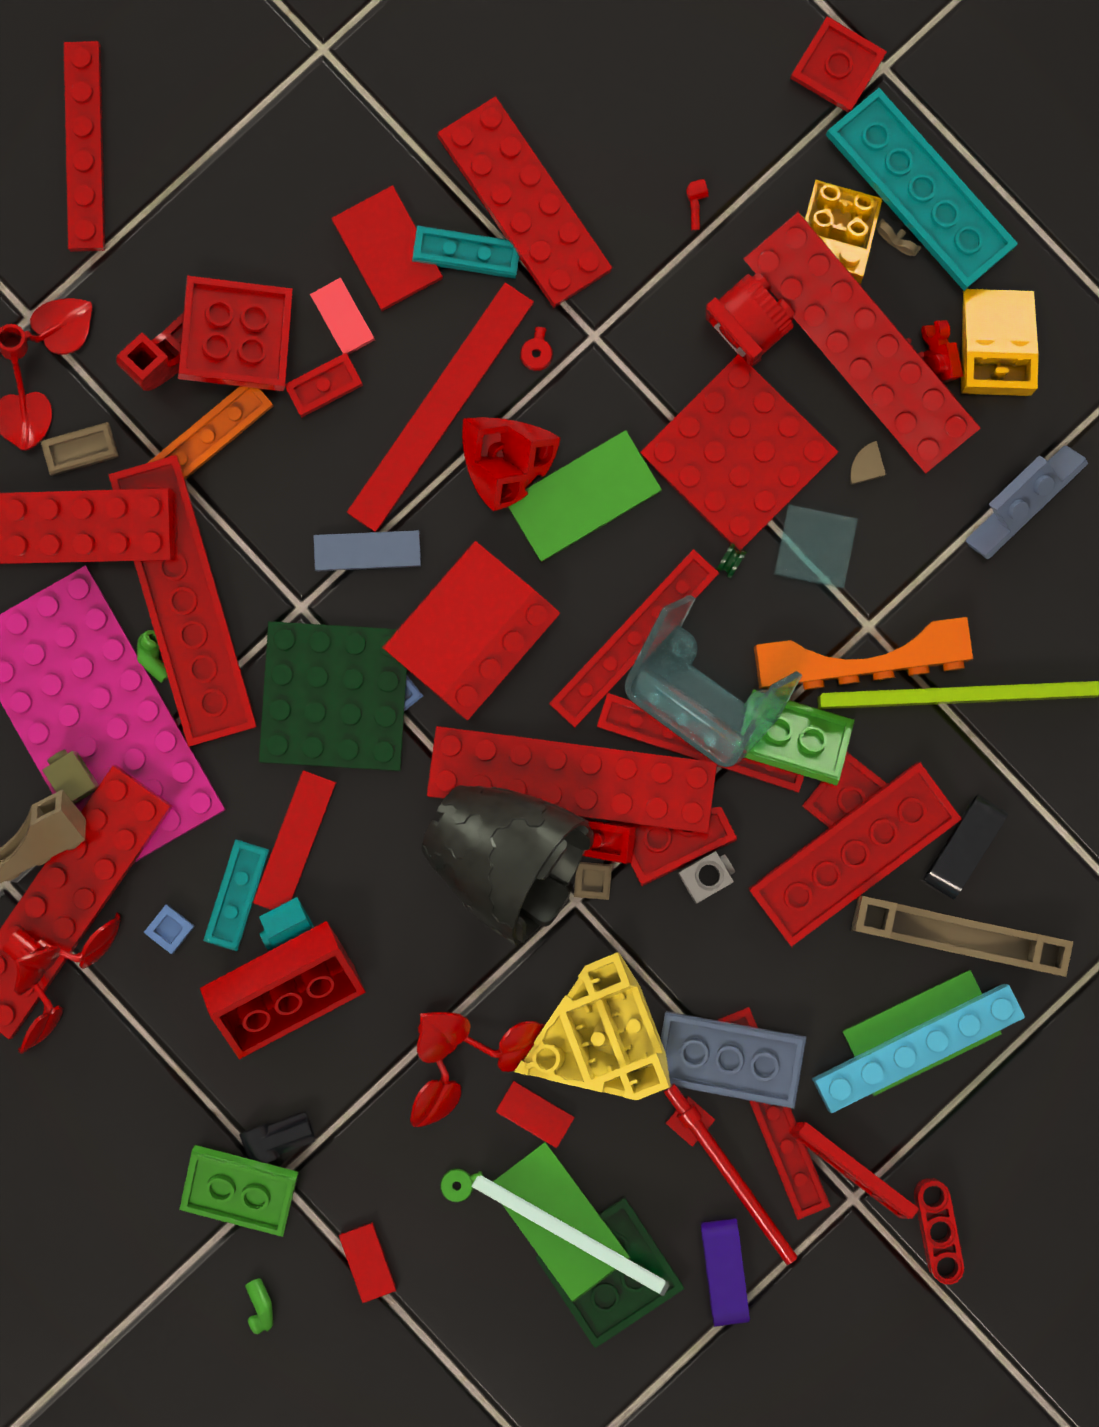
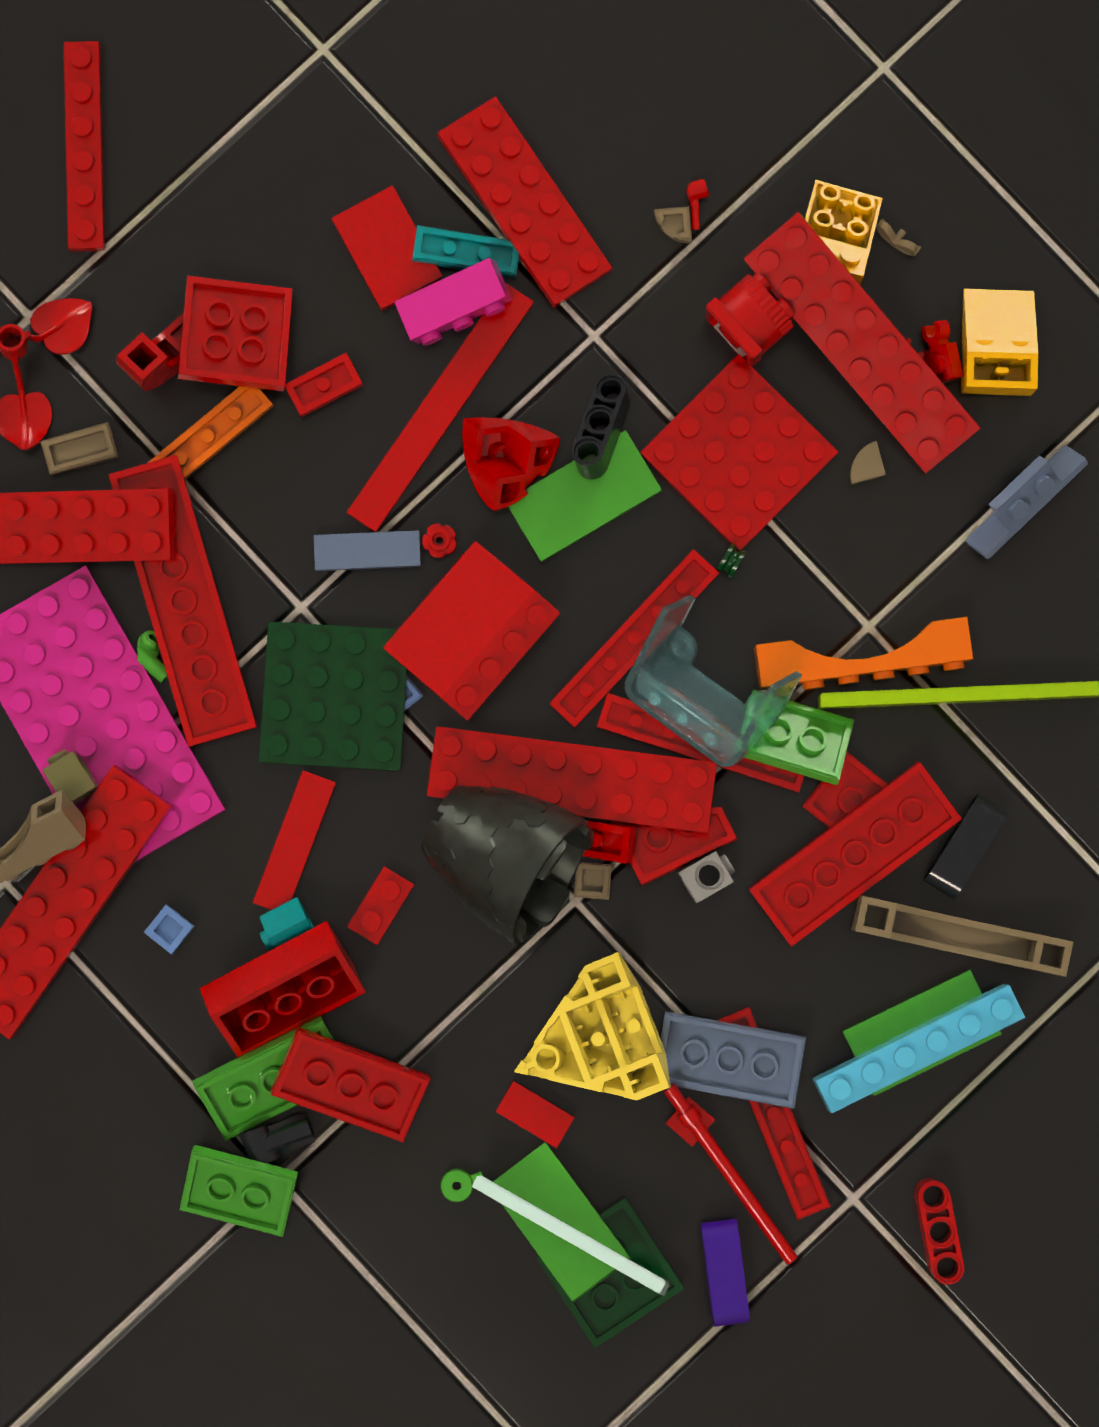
(36, 958): red plant -> none
(236, 895): teal tile -> none
(240, 1090): none -> bright green tile
(263, 1305): bright green arm -> none
(342, 317): coral tile -> none
(350, 1084): none -> red tile
(367, 1262): red tile -> none
(380, 905): none -> red plate
(440, 1036): red plant -> none
(446, 547): none -> red plate
(454, 302): none -> dark pink brick
(540, 345): red piece -> none
(601, 411): none -> black beam
(675, 223): none -> dark tan tile
(815, 546): clear light blue tile -> none
(838, 64): red plate -> none
(853, 1170): red tile -> none
(921, 189): teal plate -> none

